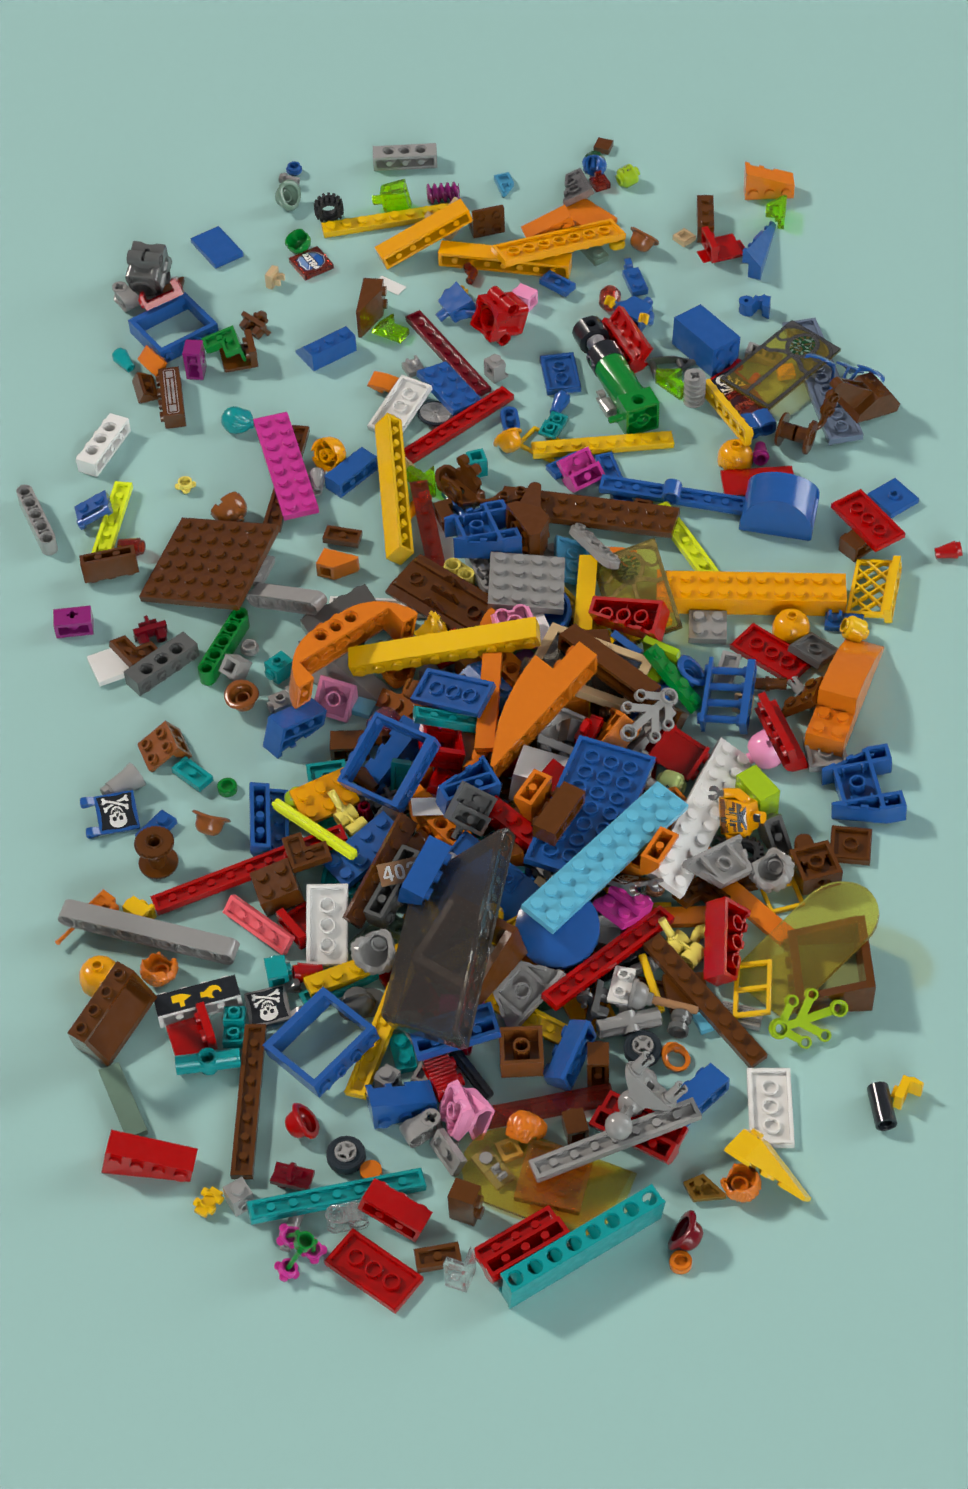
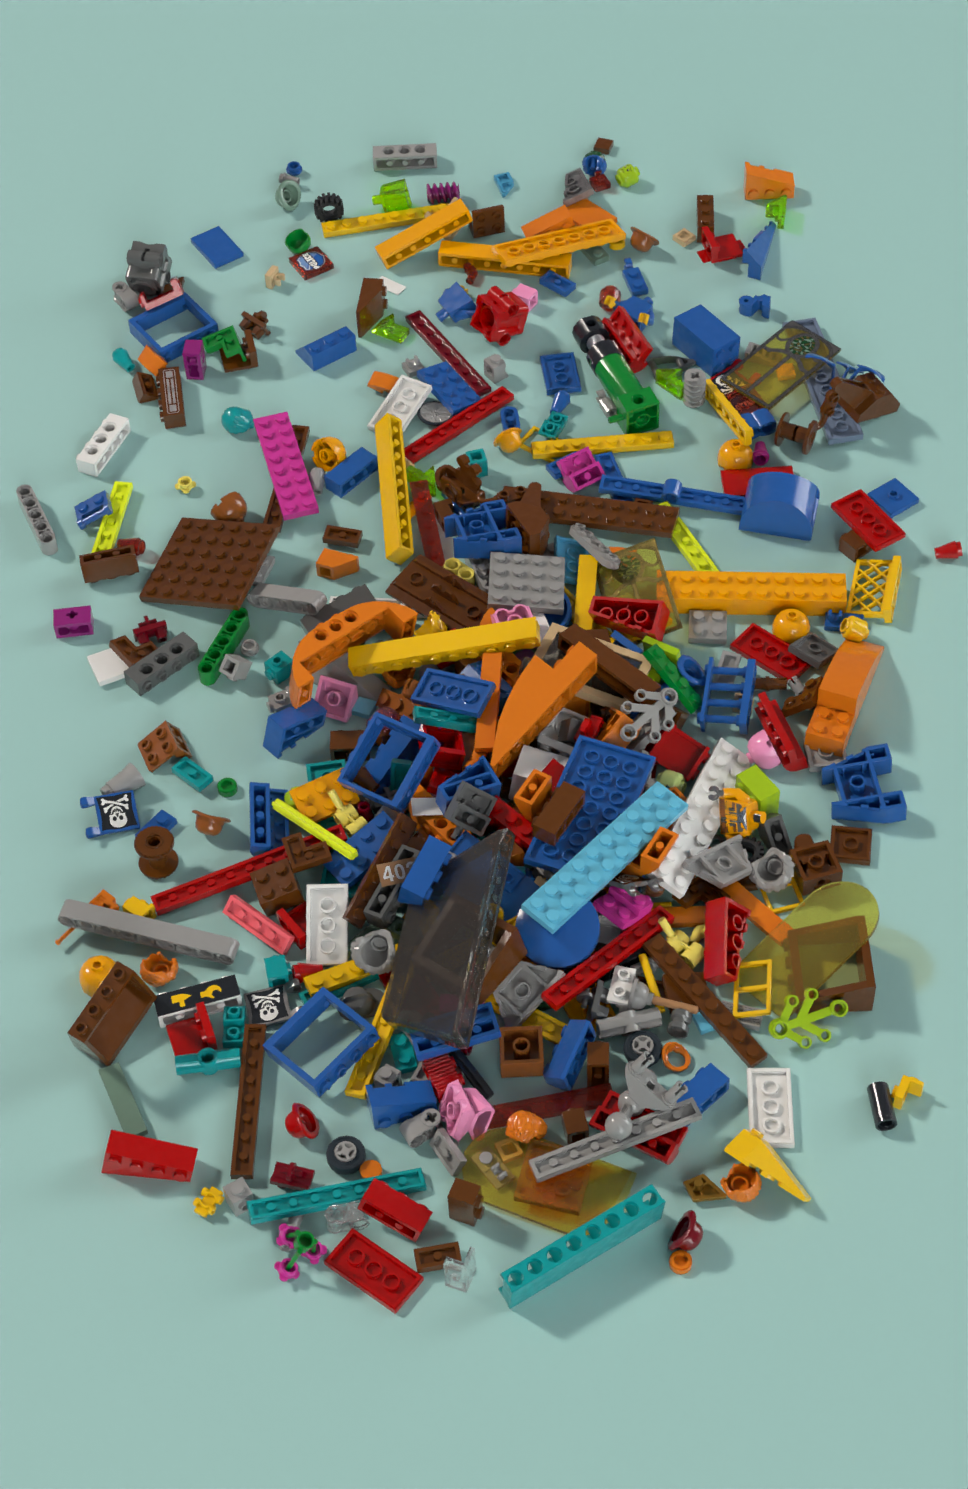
(241, 695): dark orange hat -> none
(519, 1242): red brick -> none

